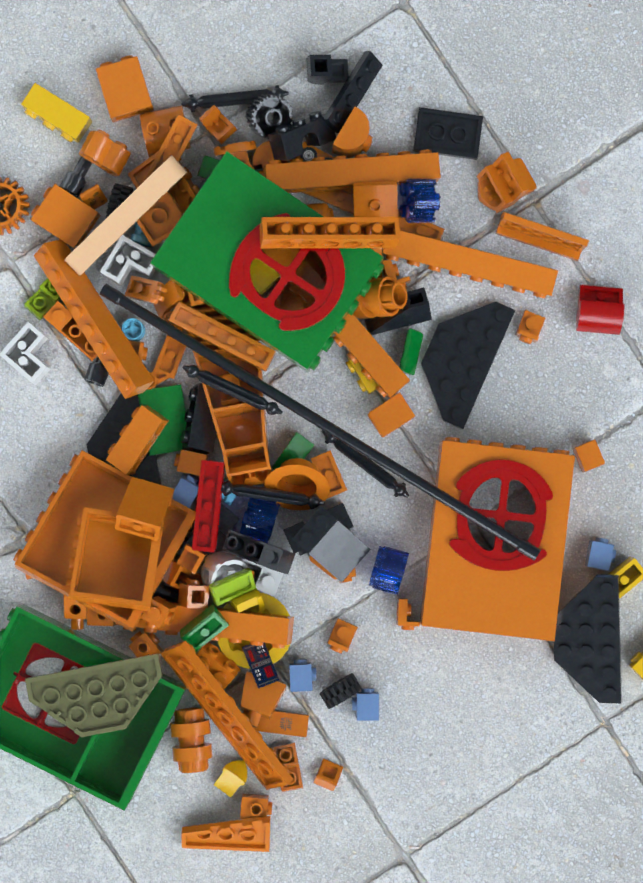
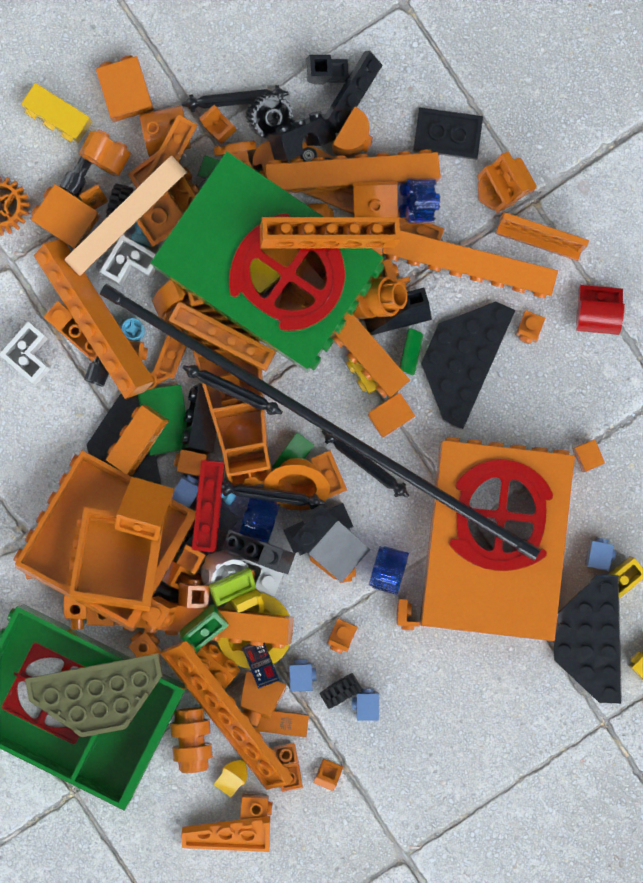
(42, 300): lime slope -> none
(145, 290): orange hinge -> none

